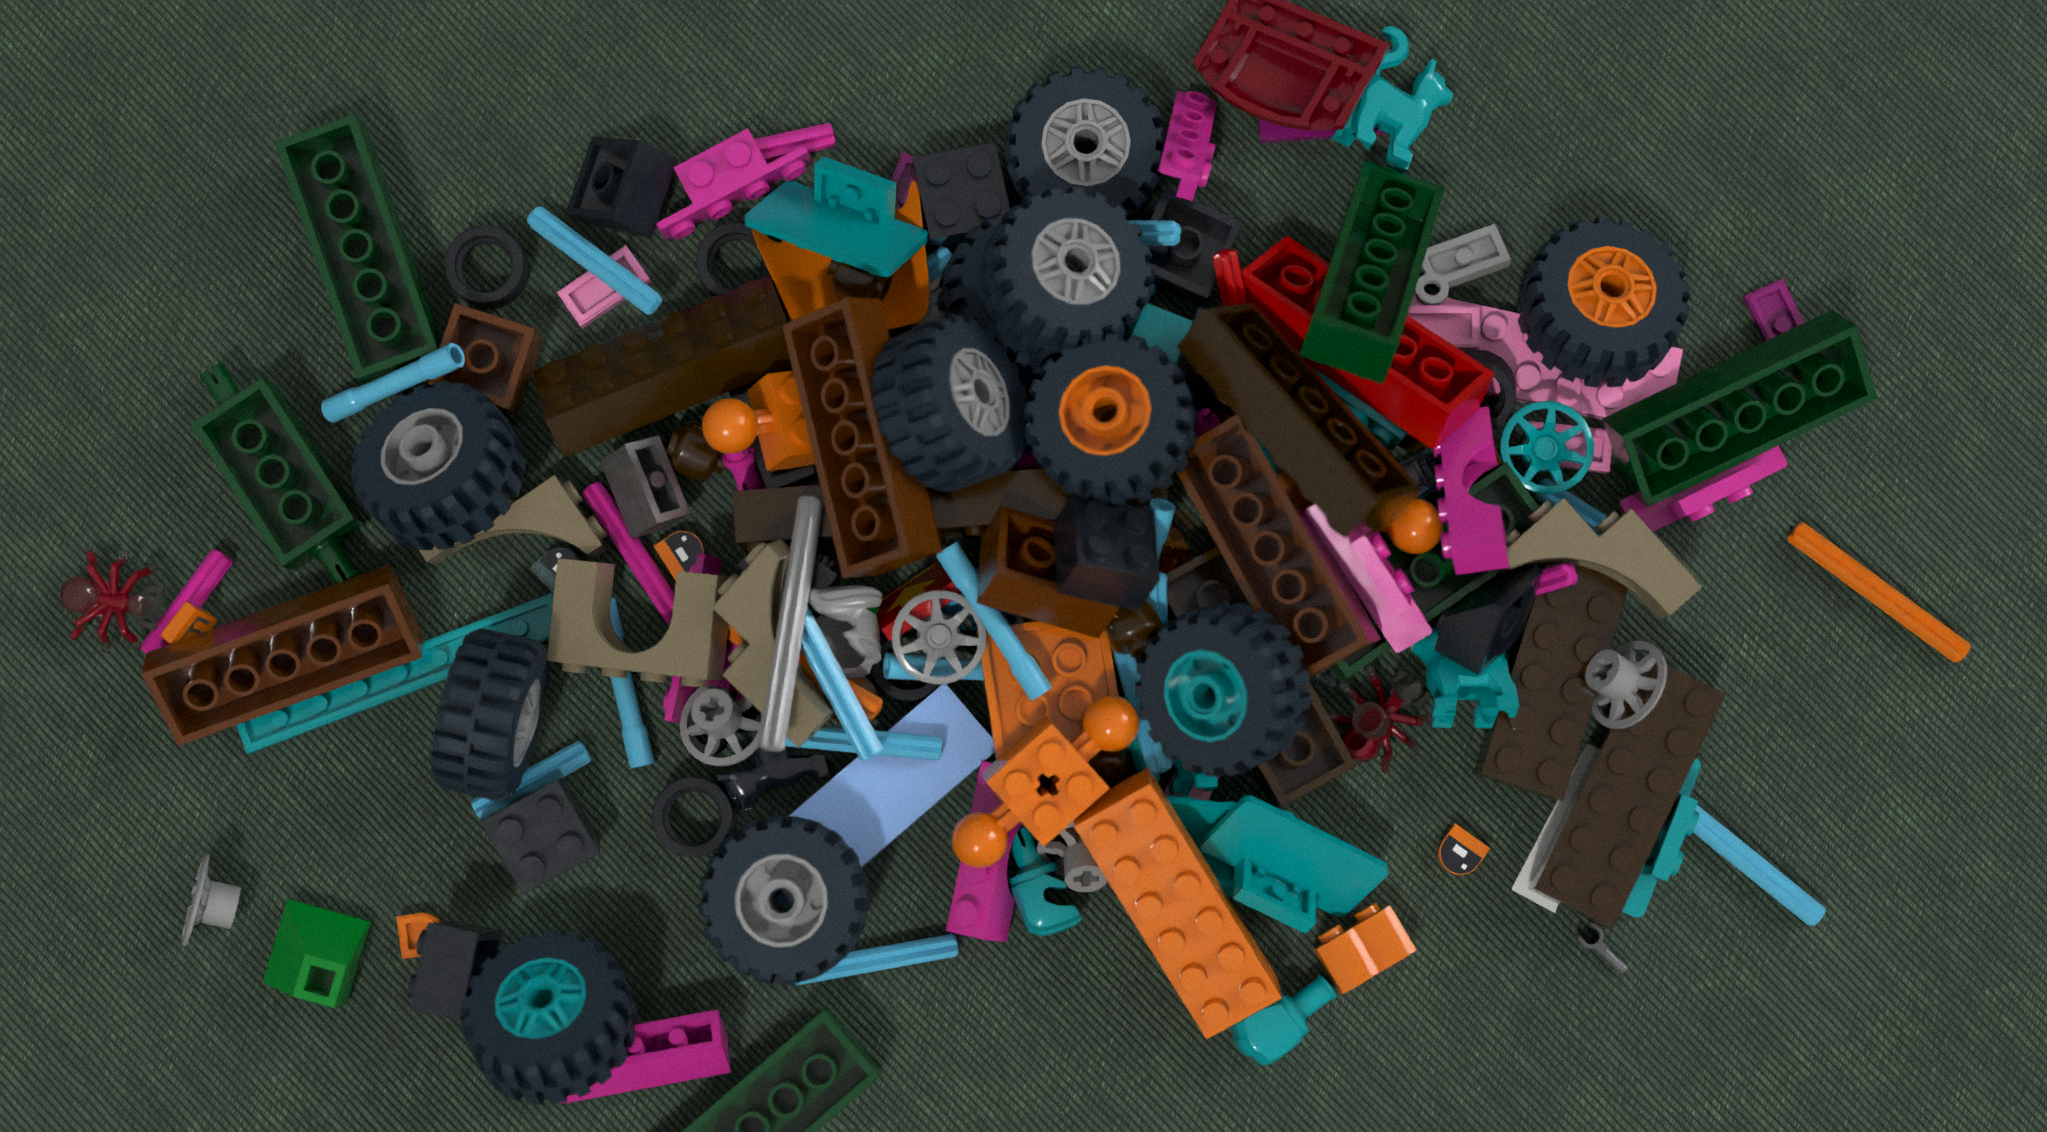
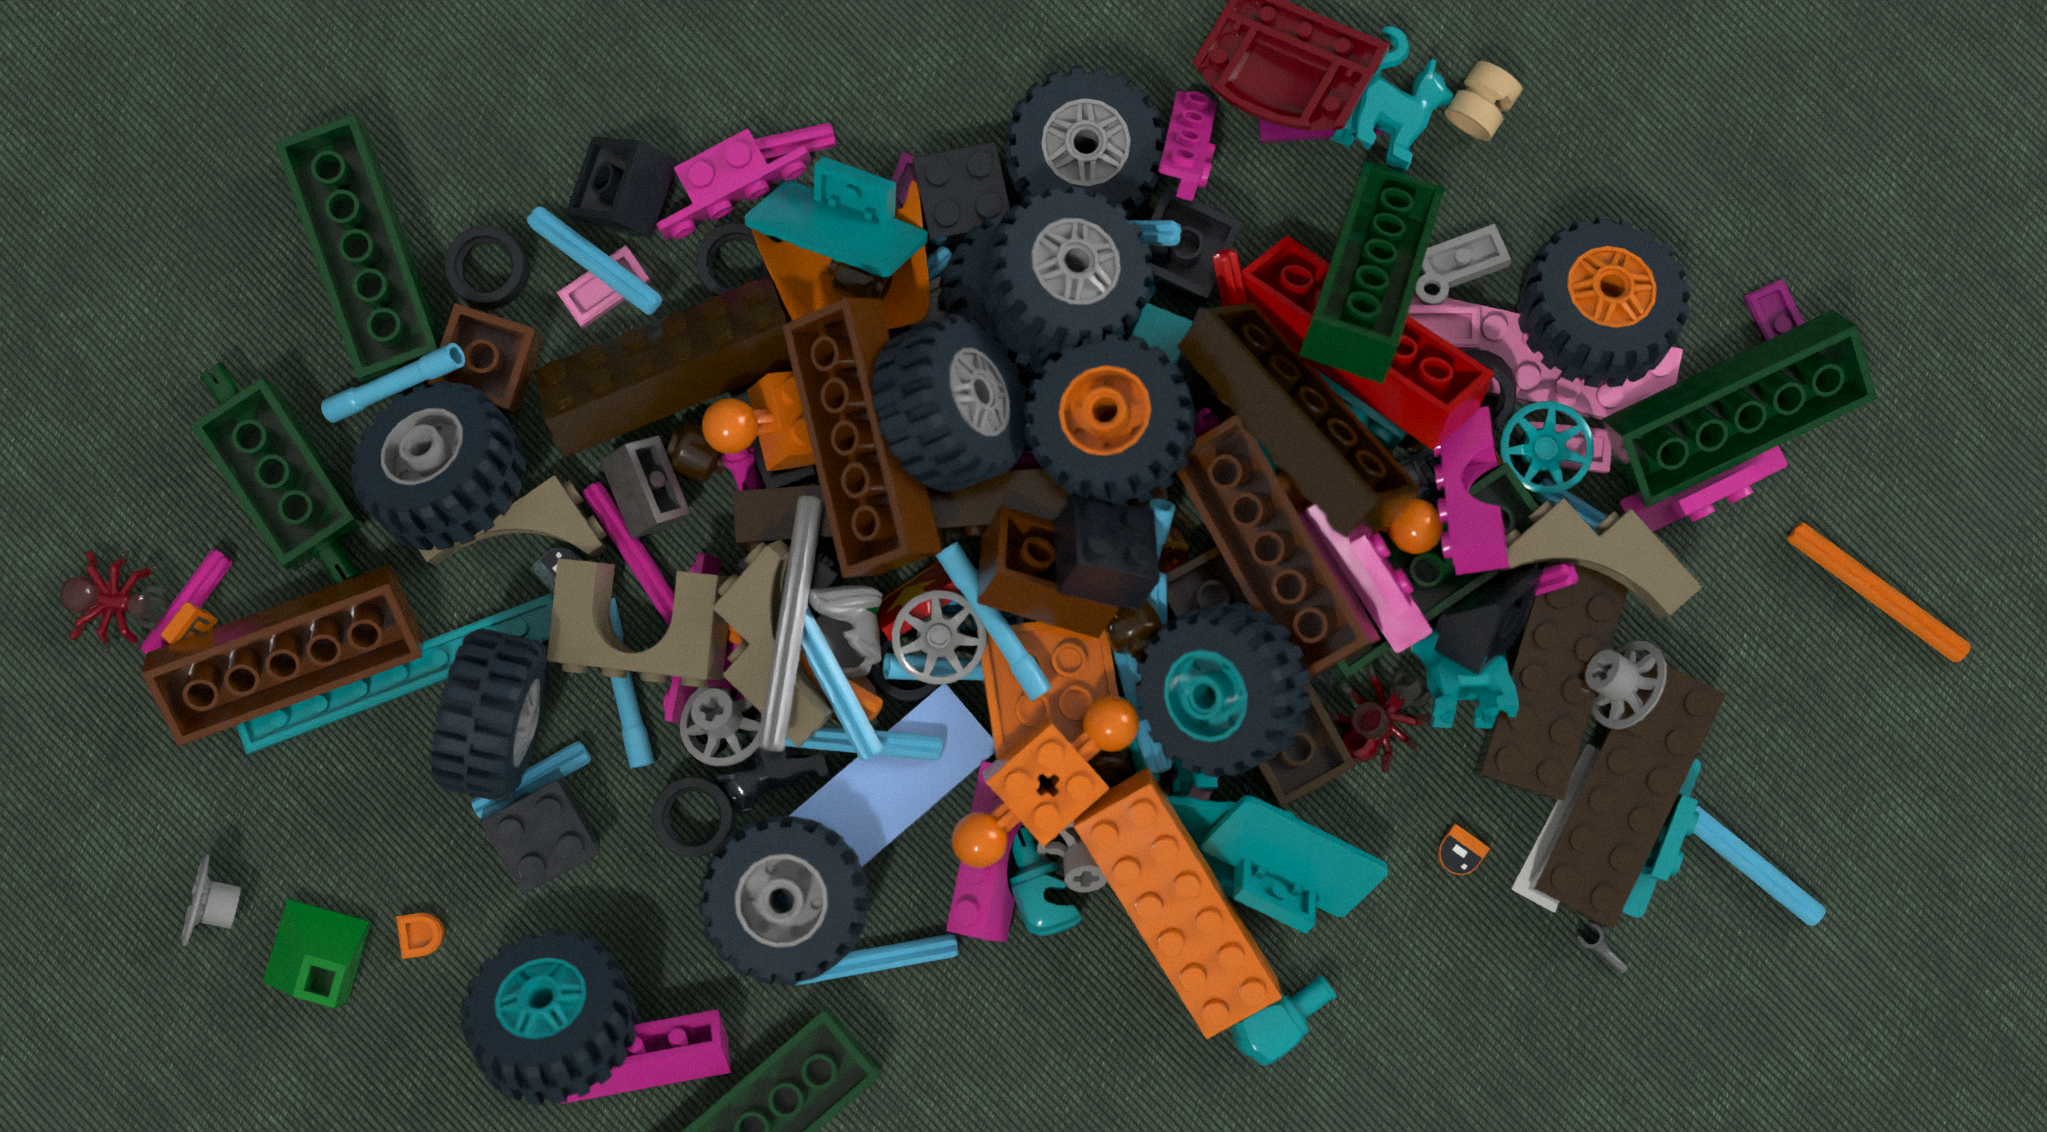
(448, 961): black brick -> none
(679, 551): tile -> none
(1364, 947): orange brick -> none
(1486, 96): none -> tan wheel

